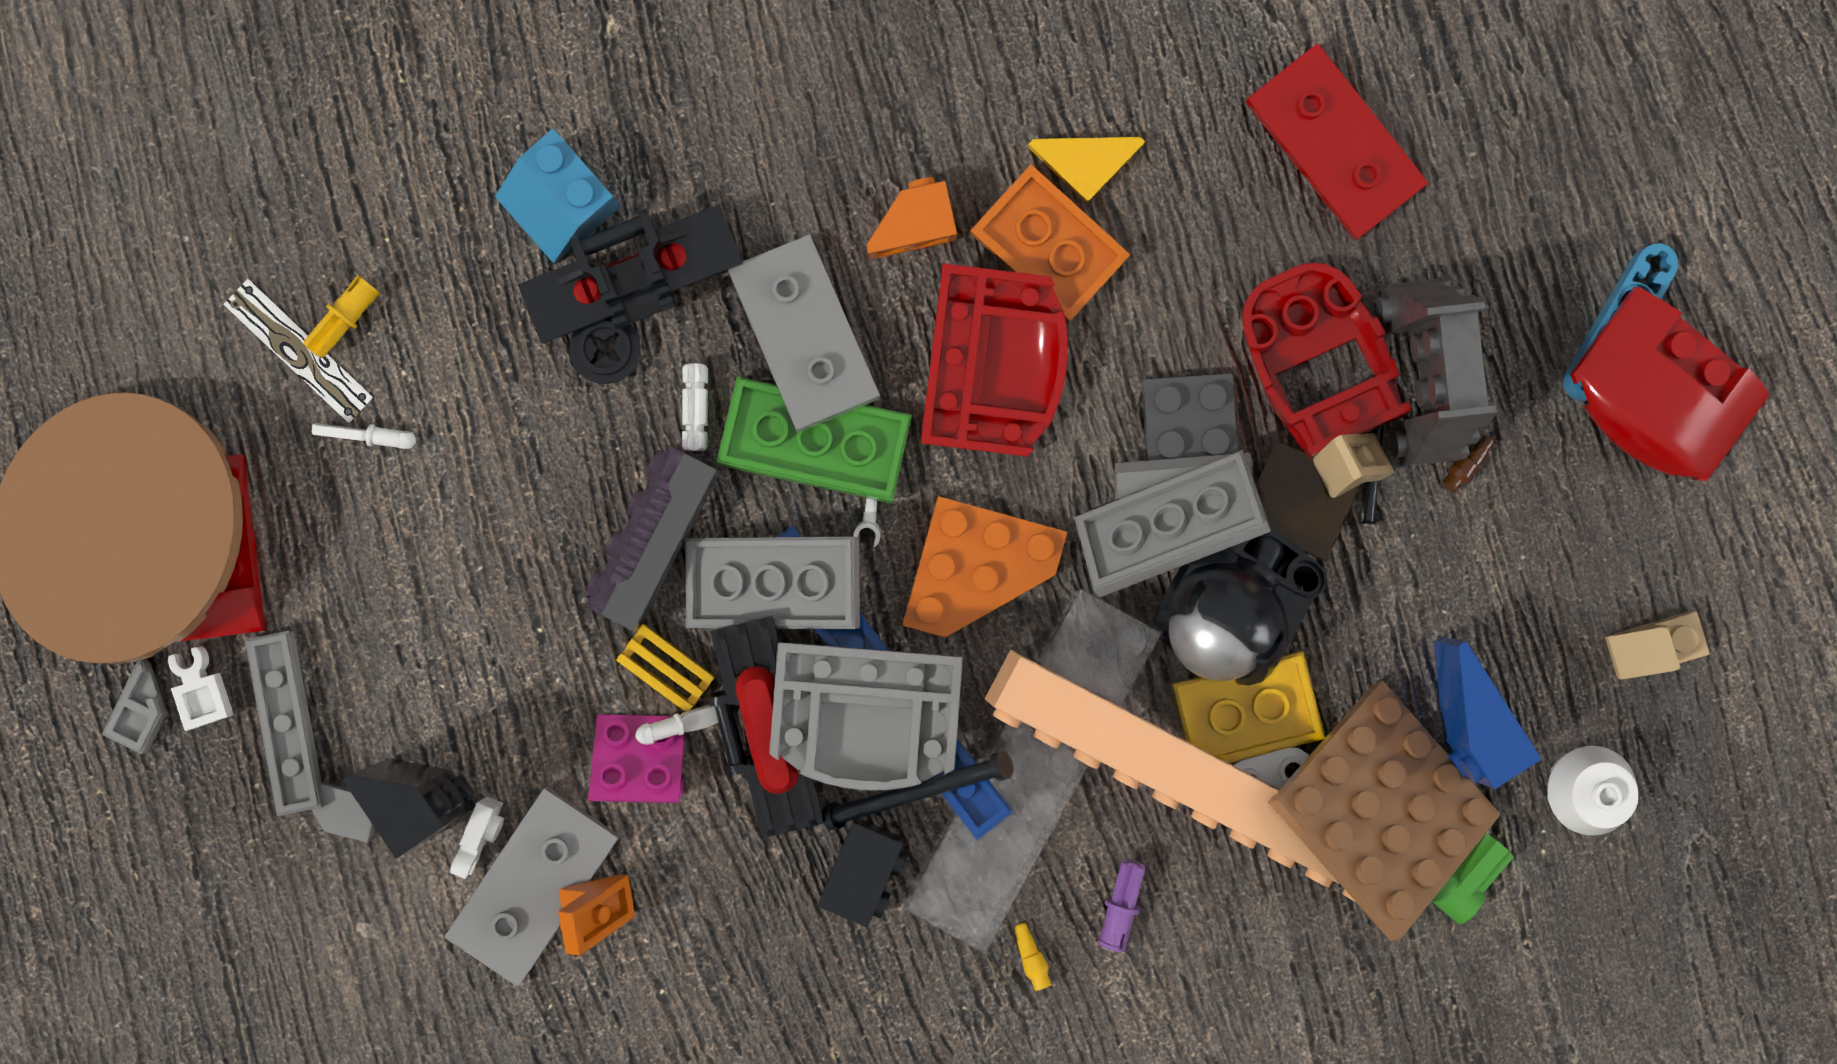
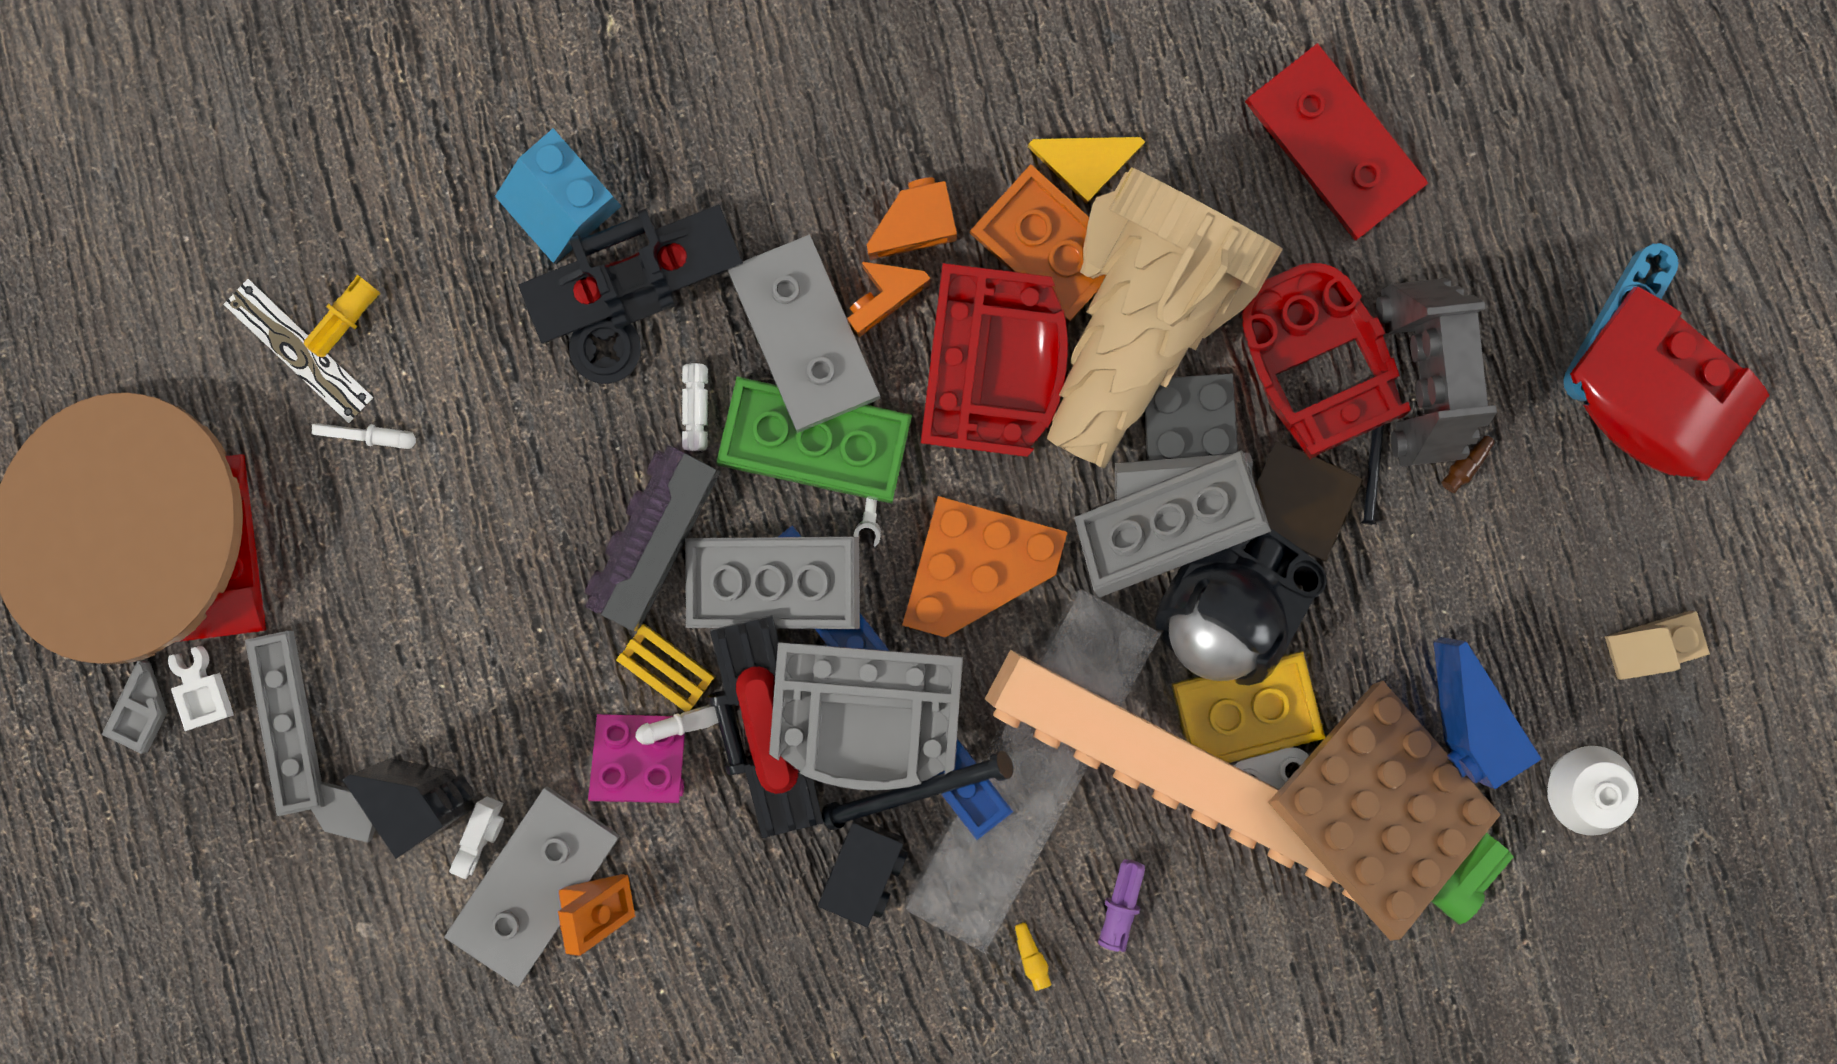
(896, 288): none -> orange slope
(1168, 283): none -> tan cone
(1351, 461): tan slope -> none

